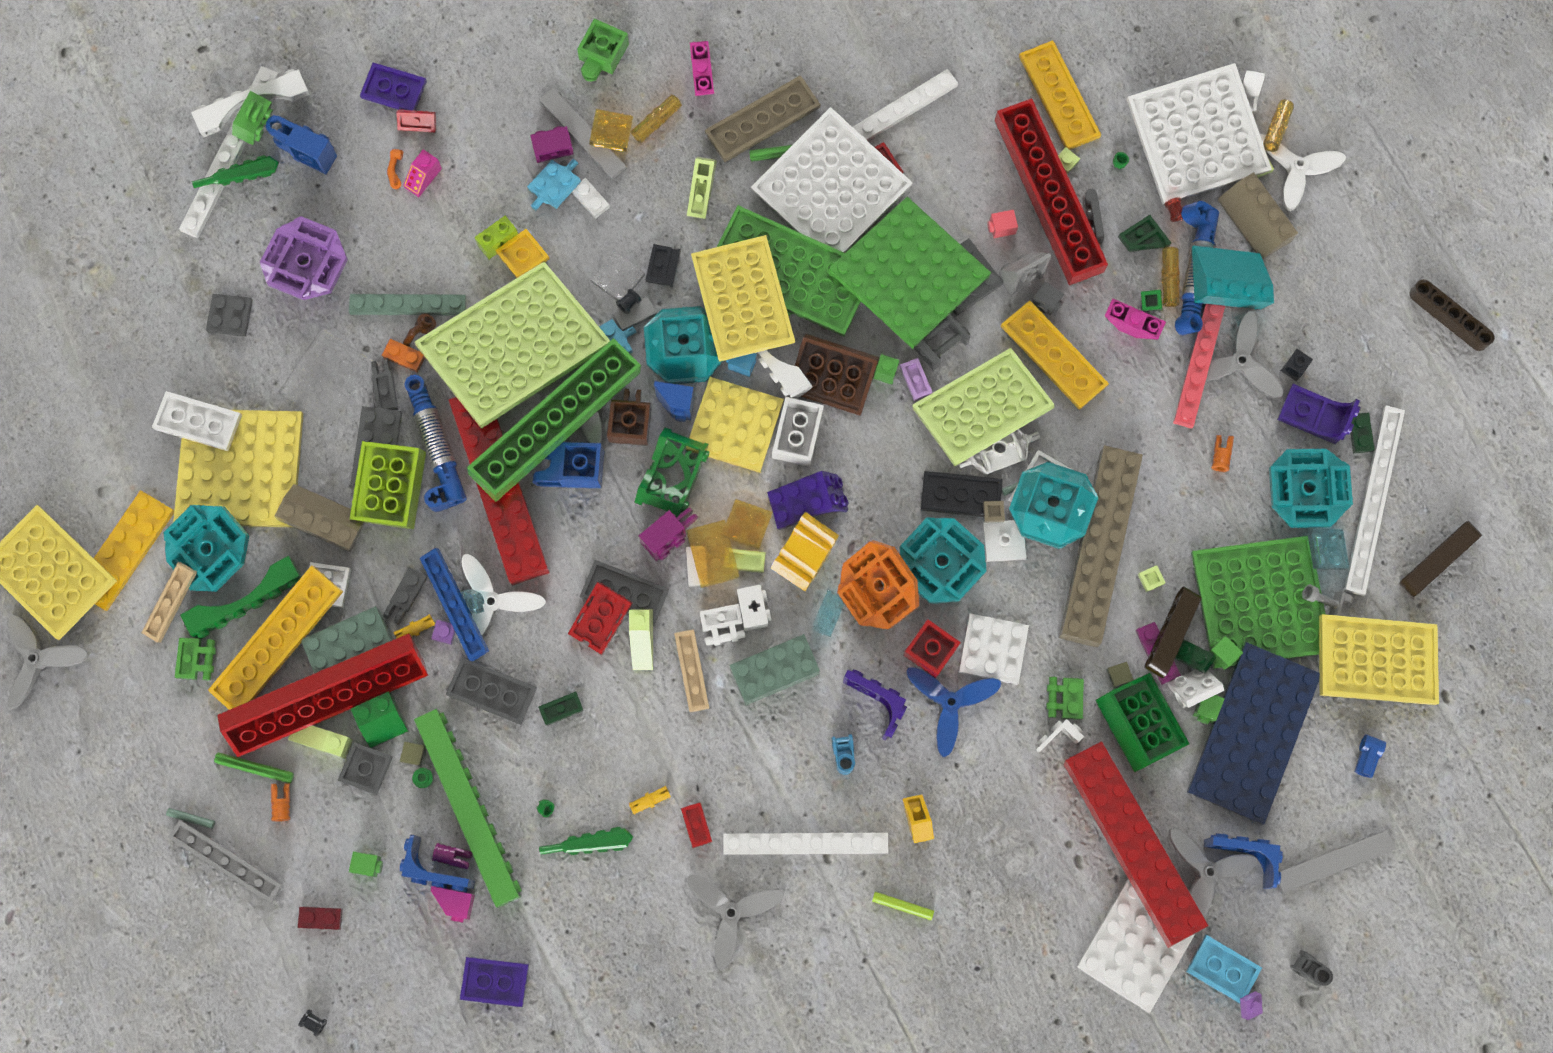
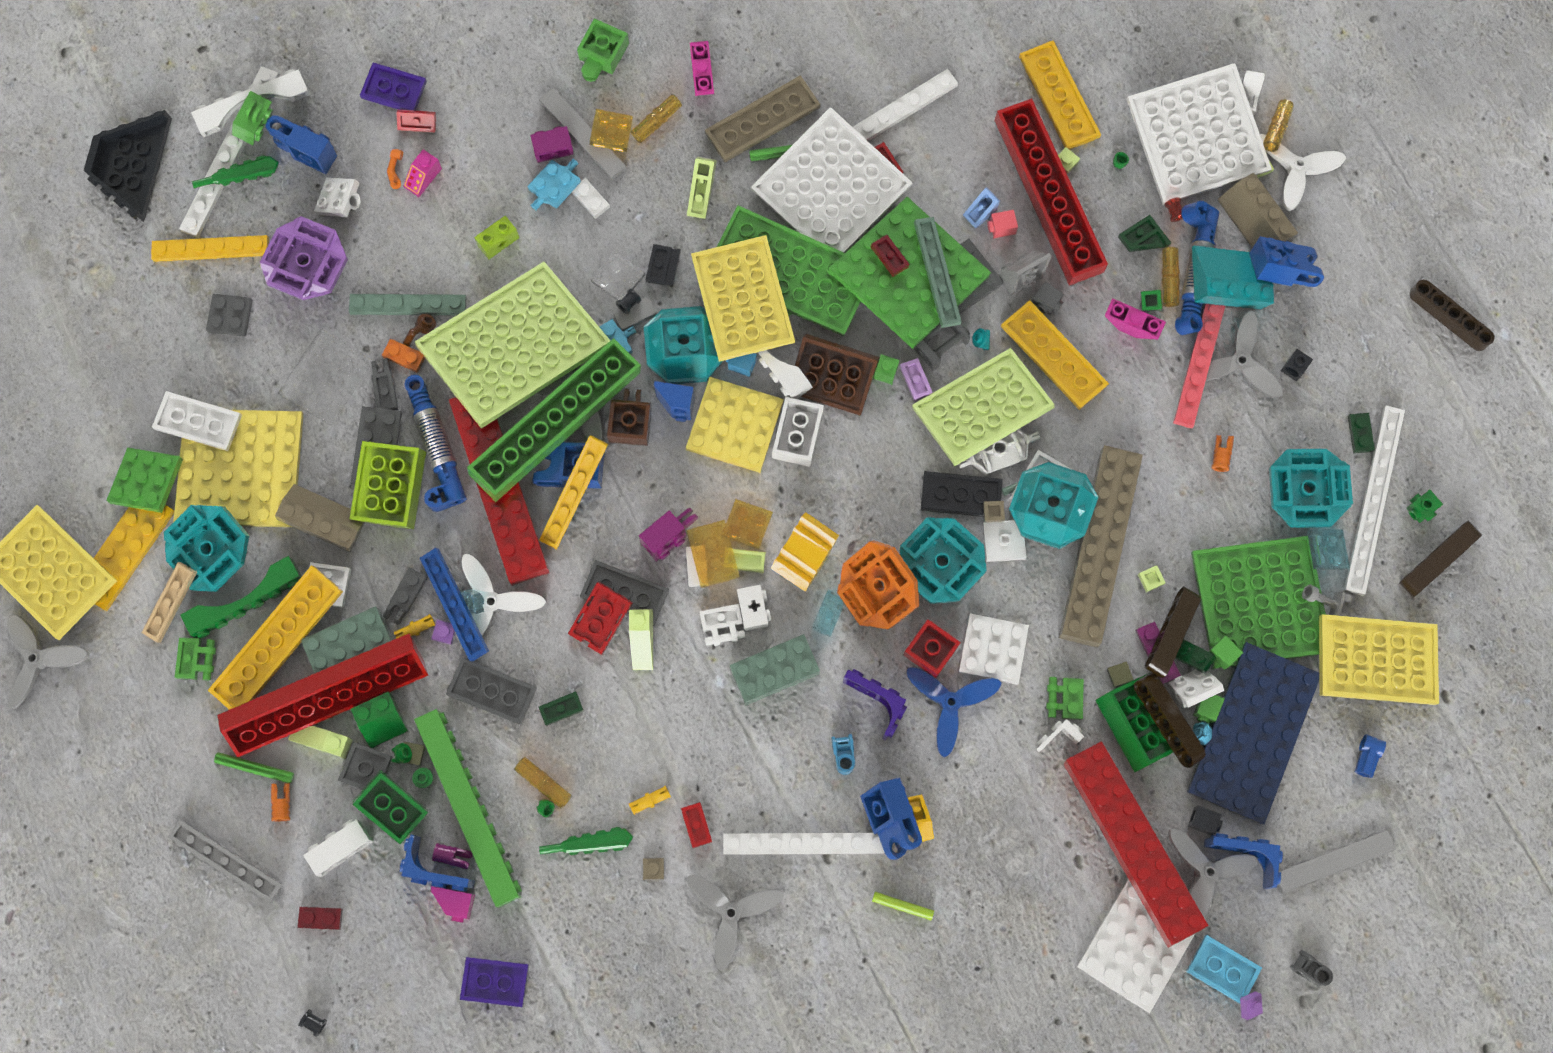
(128, 161): none -> black piece
(144, 480): none -> bright green plate
(190, 818): sand green piece -> none
(209, 248): none -> yellow plate
(337, 847): none -> white brick
(338, 197): none -> white plate
(365, 864): bright green brick -> none
(390, 807): none -> green brick
(402, 753): none -> green plate
(522, 253): yellow plate -> none
(543, 782): none -> clear yellow axle
(573, 491): none -> yellow plate
(653, 868): none -> dark tan plate
(664, 447): green fence -> none
(691, 671): tan plate -> none
(812, 494): dark purple bracket -> none
(890, 255): none -> dark red plate
(891, 817): none -> blue brick
(937, 272): none -> sand green plate
(981, 339): none -> teal plate
(982, 208): none -> light blue slope
(1094, 214): dark grey hinge -> none
(1169, 720): none -> dark brown beam
(1203, 732): none -> medium azure plate
(1205, 820): none -> black brick
(1285, 263): none -> blue brick
(1318, 414): dark purple bracket -> none
(1424, 506): none -> green brick

